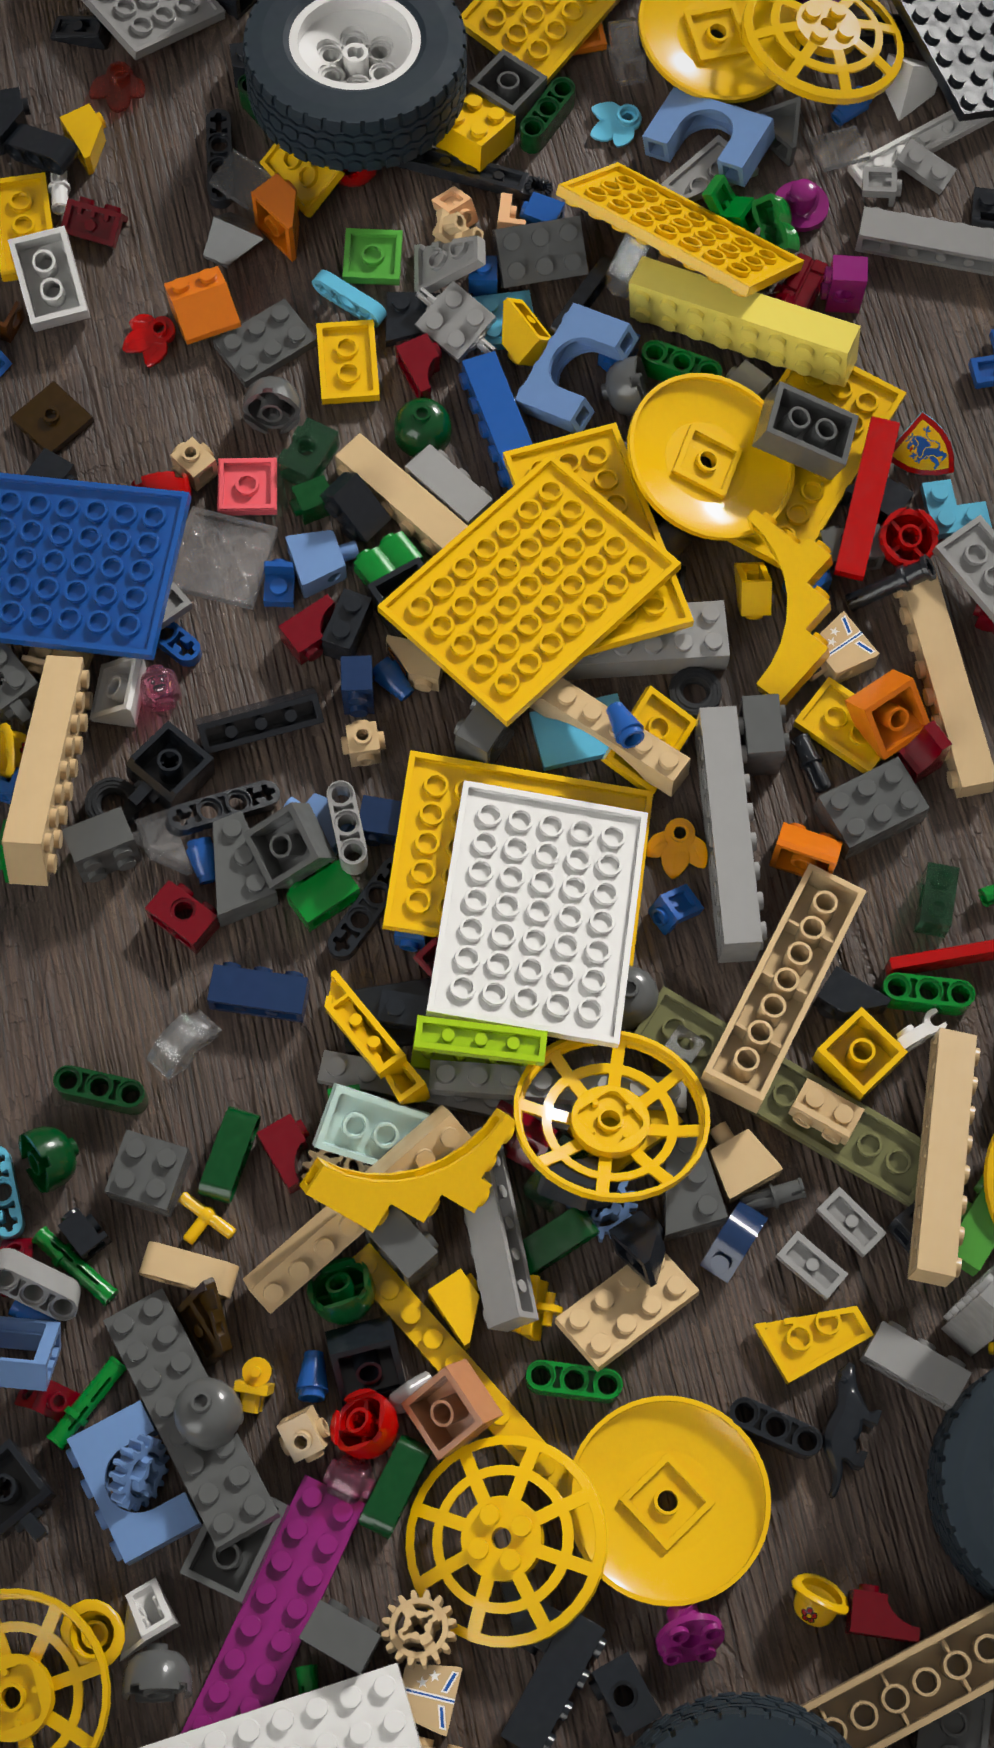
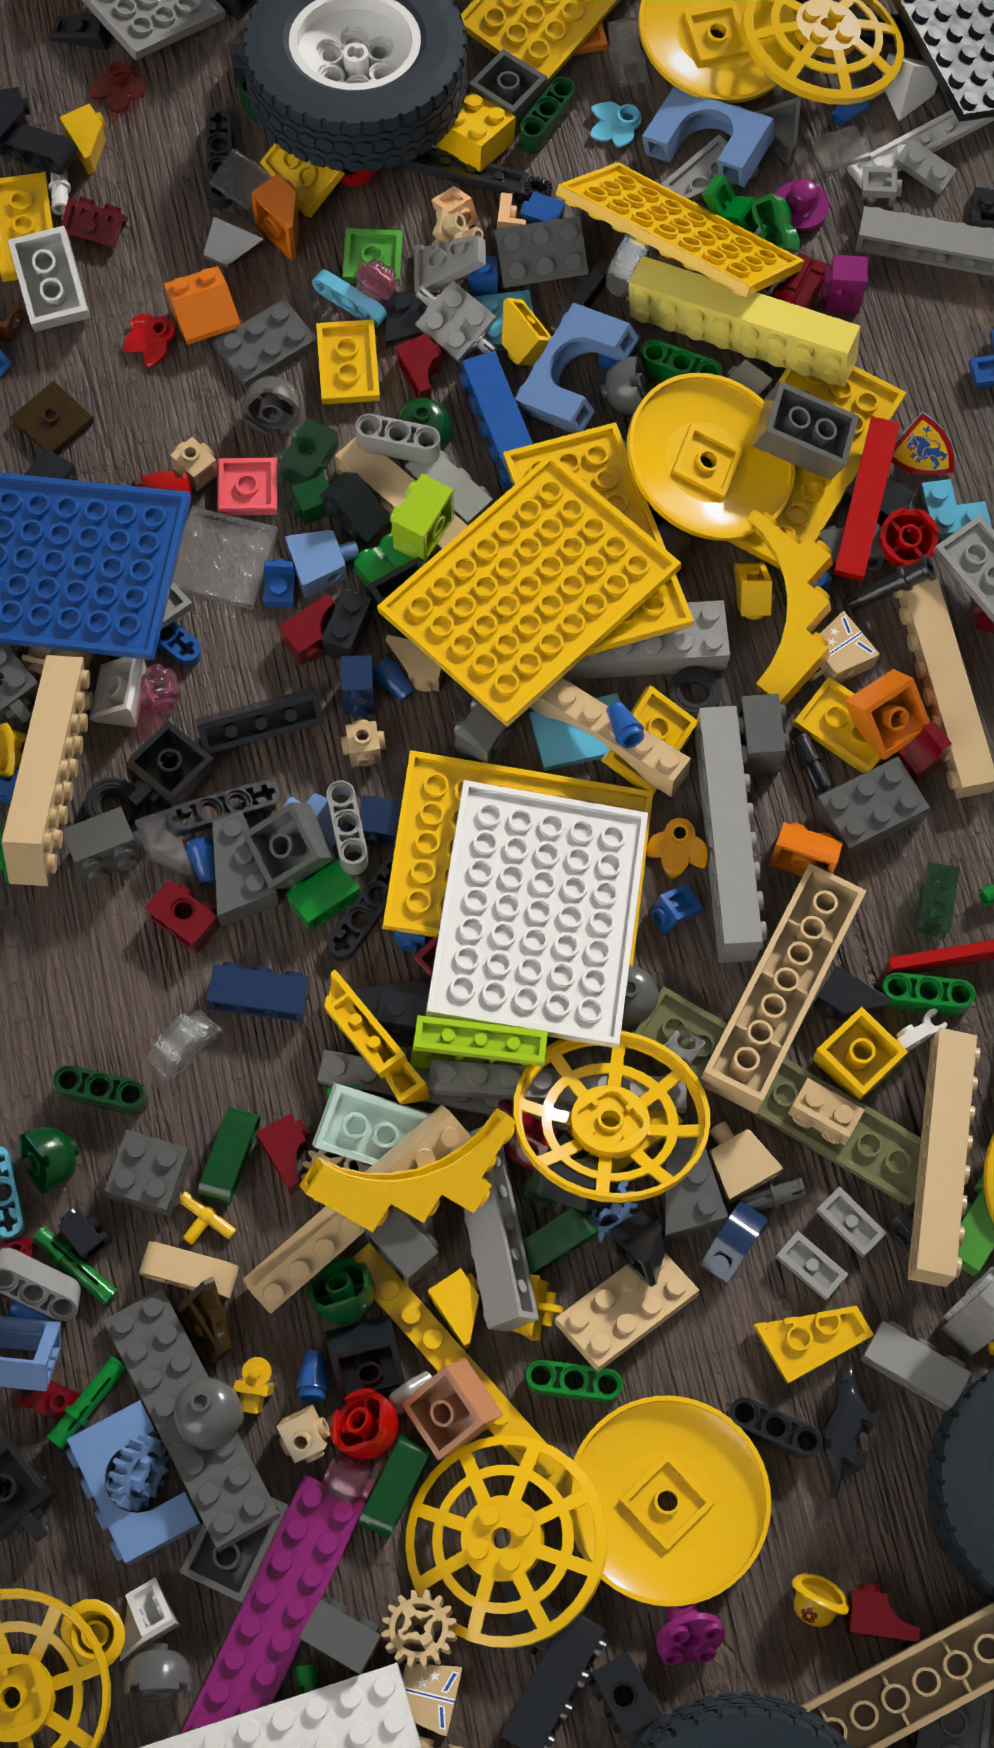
(376, 279): none -> clear pink head
(389, 428): none -> light grey beam
(422, 517): none -> lime brick

